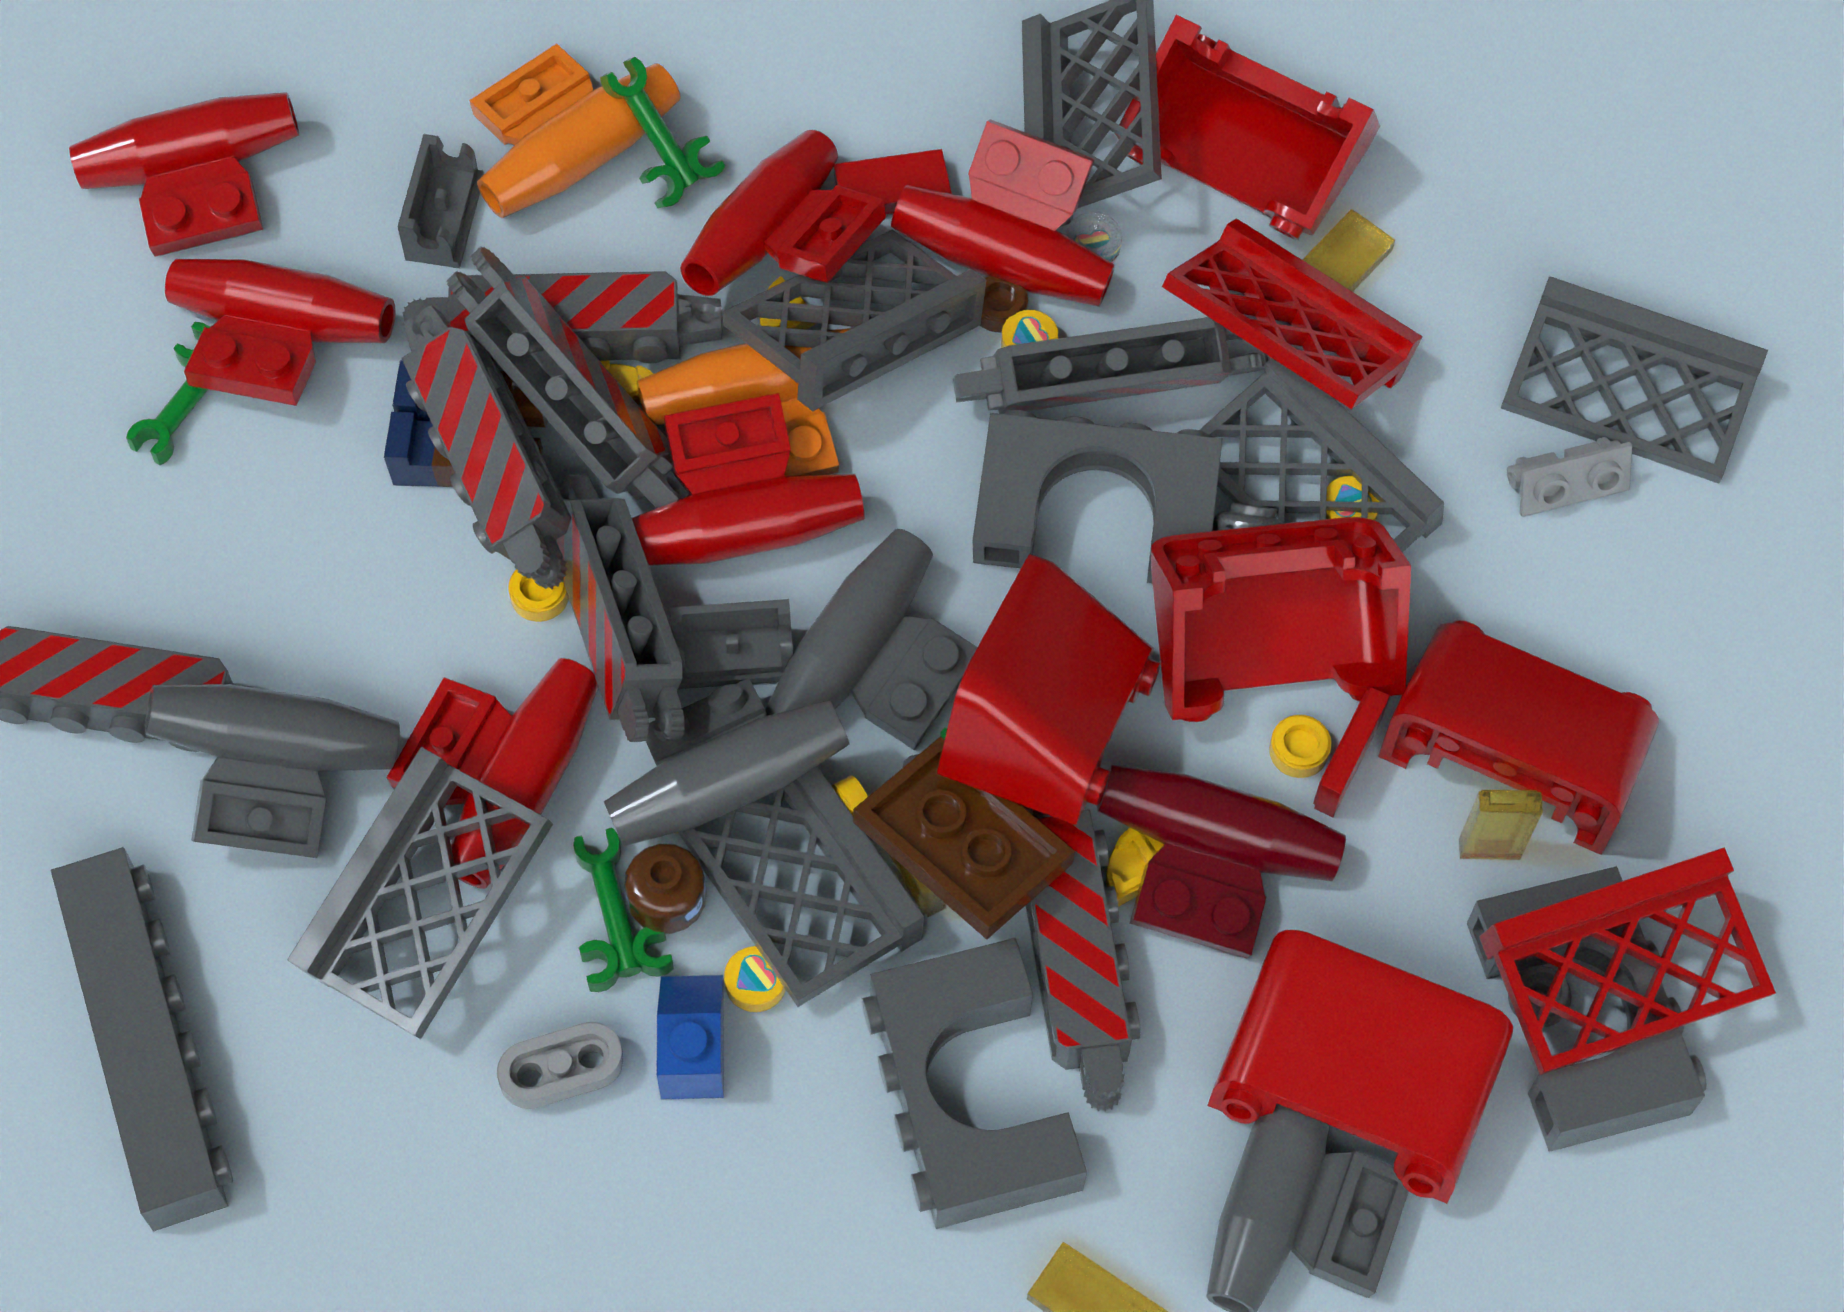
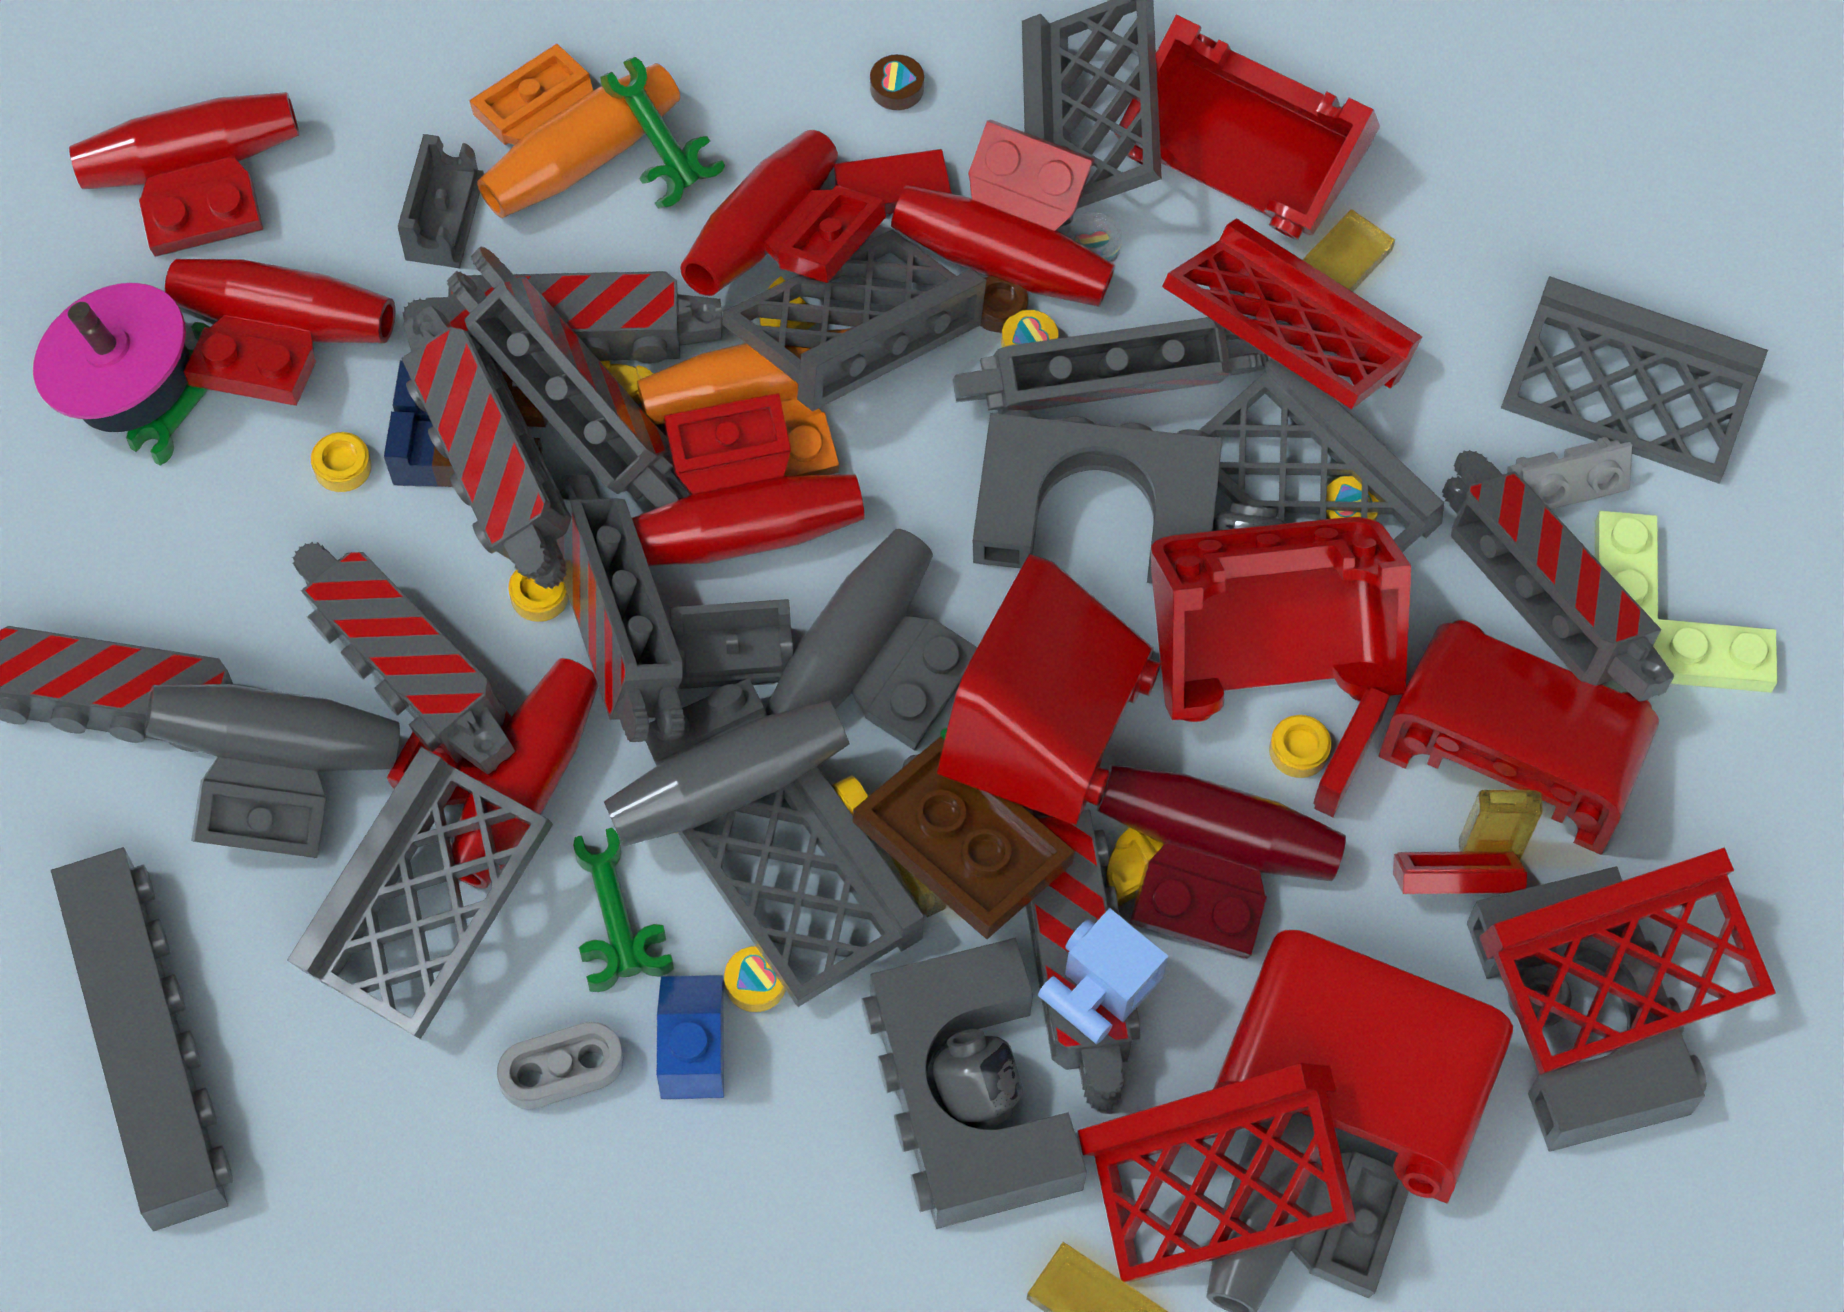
(114, 357): none -> dark pink piece
(341, 462): none -> yellow tile
(406, 654): none -> dark grey hinge
(665, 888): reddish brown head -> none
(897, 82): none -> reddish brown tile
(977, 1079): none -> dark grey head
(1111, 969): none -> light blue brick
(1219, 1114): none -> red fence
(1458, 872): none -> red tile
(1553, 579): none -> dark grey hinge
(1692, 650): none -> yellowish green plate

